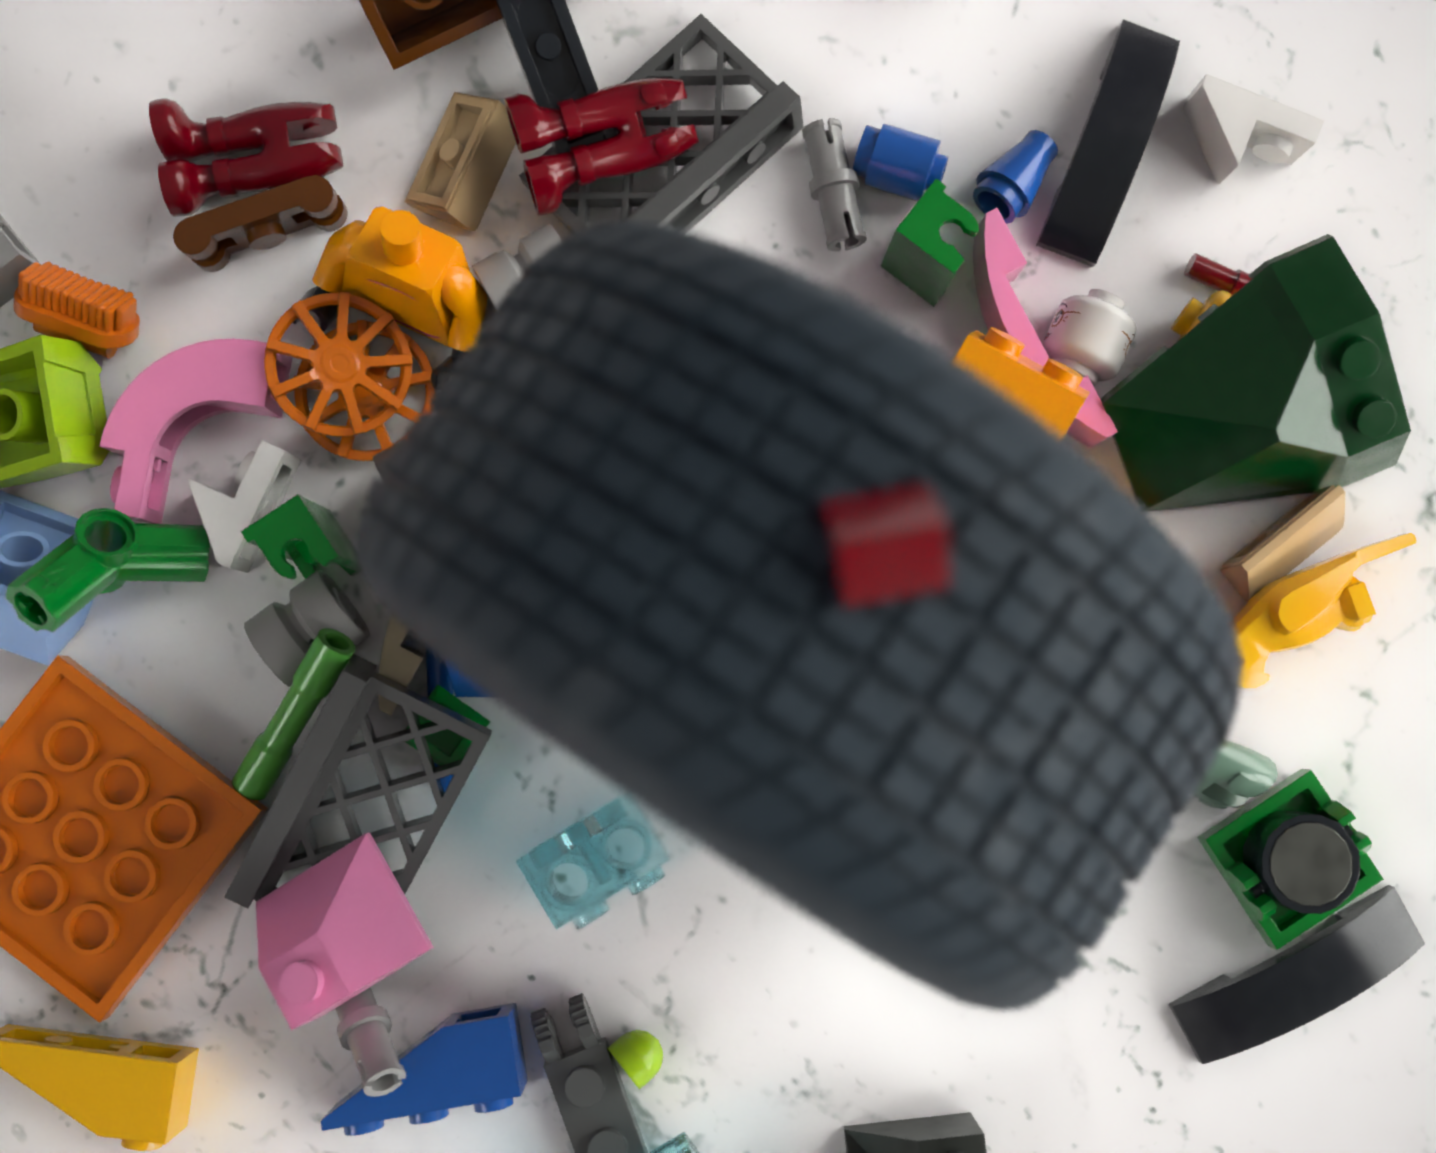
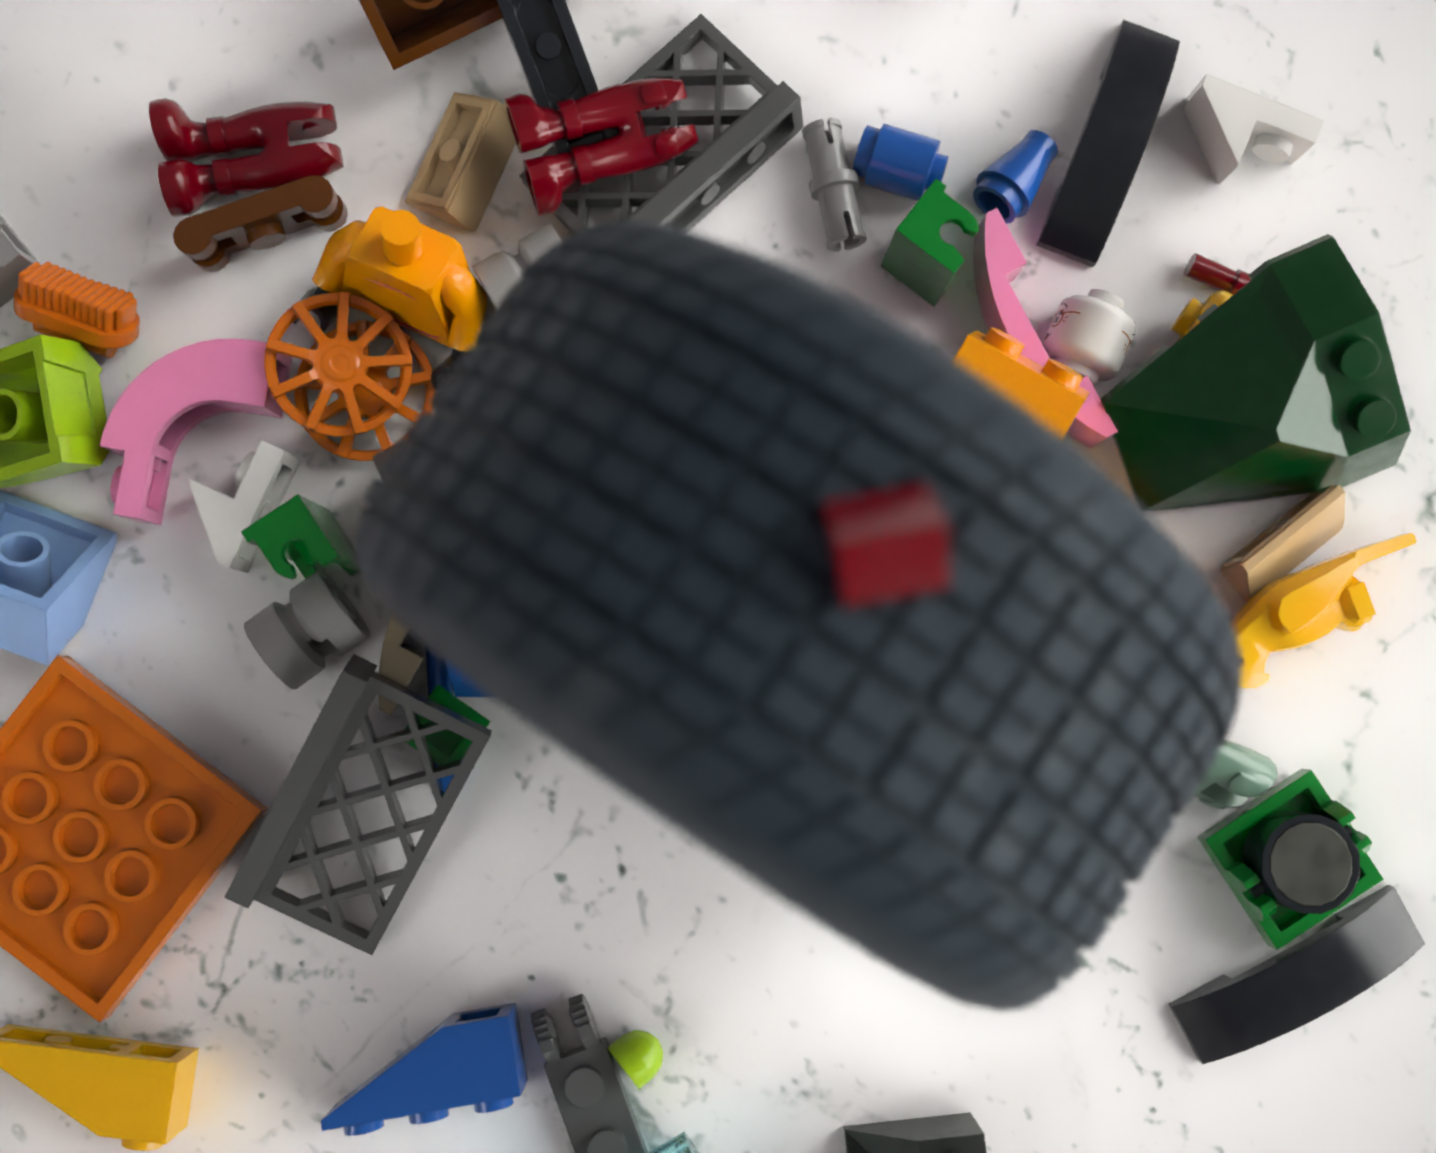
(100, 559): green piece -> none
(310, 684): bright green piece -> none
(335, 932): bright pink slope -> none
(365, 1033): light grey pin -> none
(587, 846): clear light blue brick -> none

